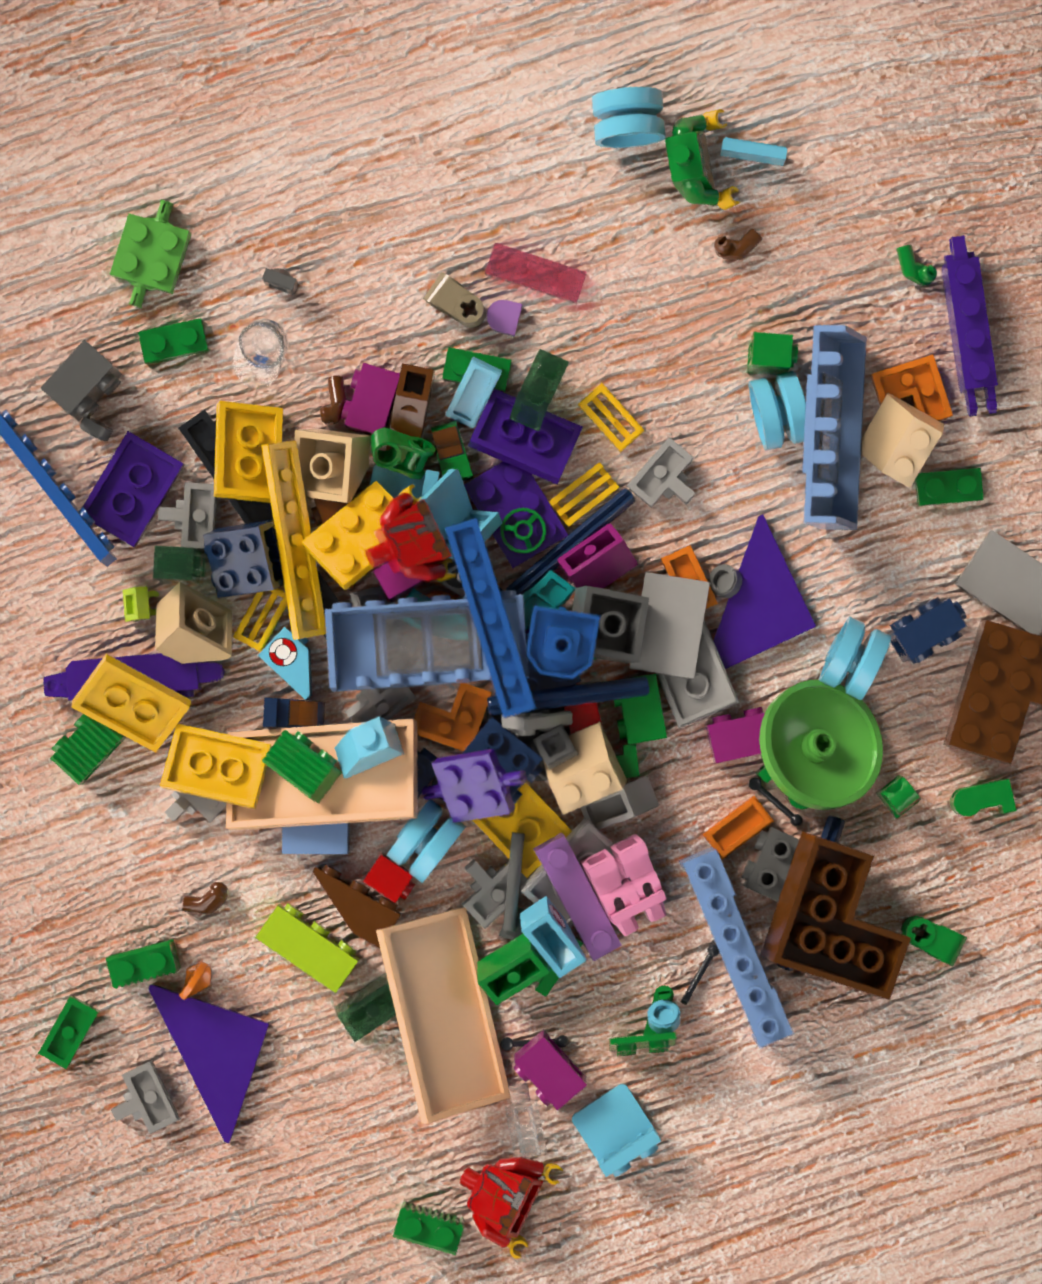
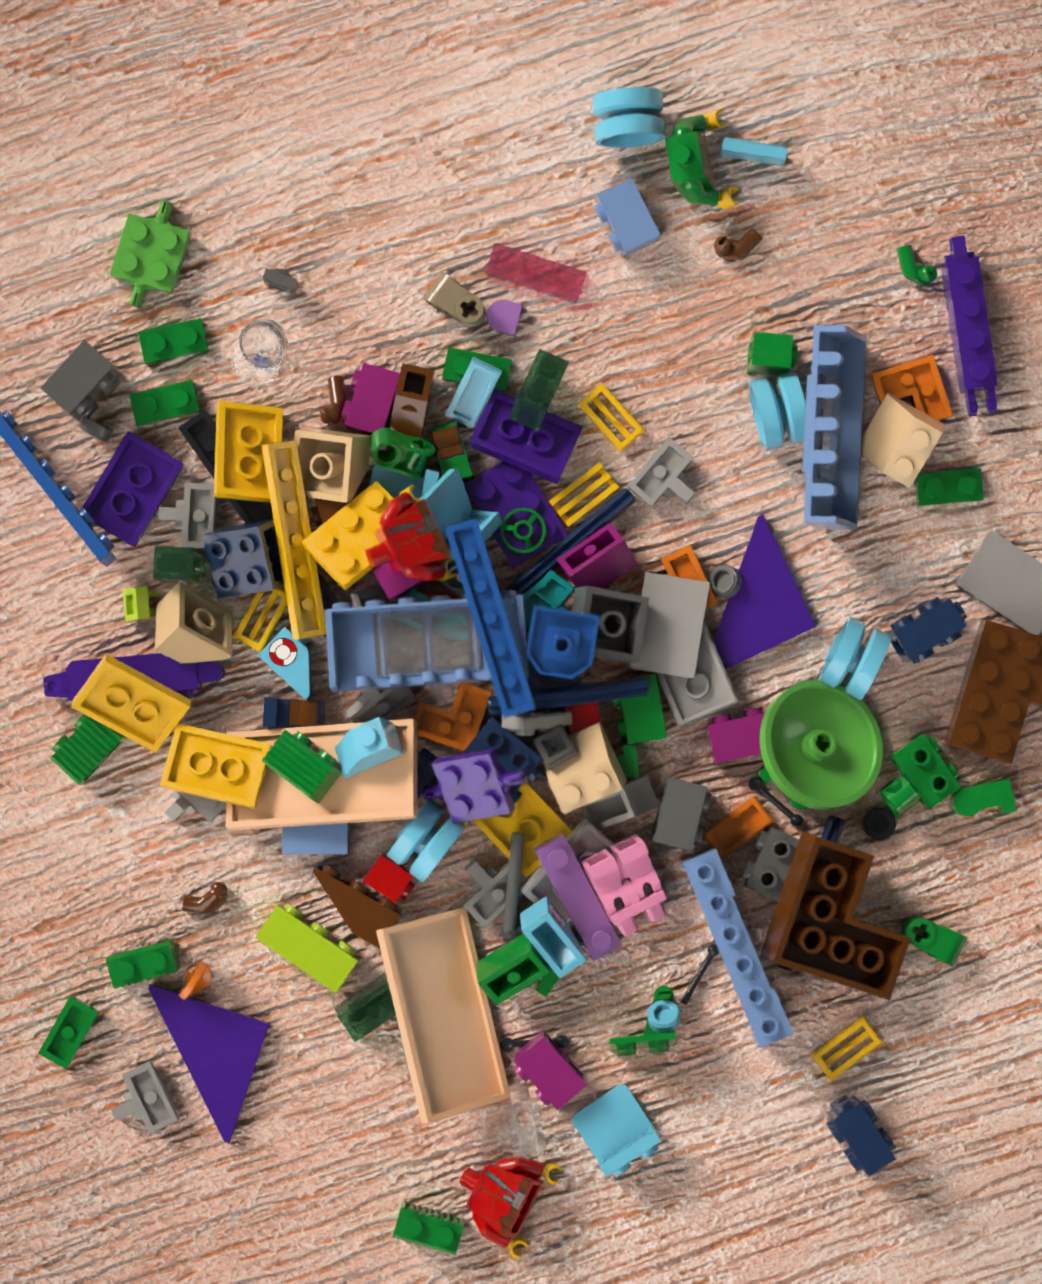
(164, 403): none -> green plate
(627, 218): none -> medium blue brick
(680, 814): none -> dark grey brick
(854, 1124): none -> dark blue brick
(861, 1021): none -> yellow tile
(879, 823): none -> black tile
(925, 770): none -> green brick

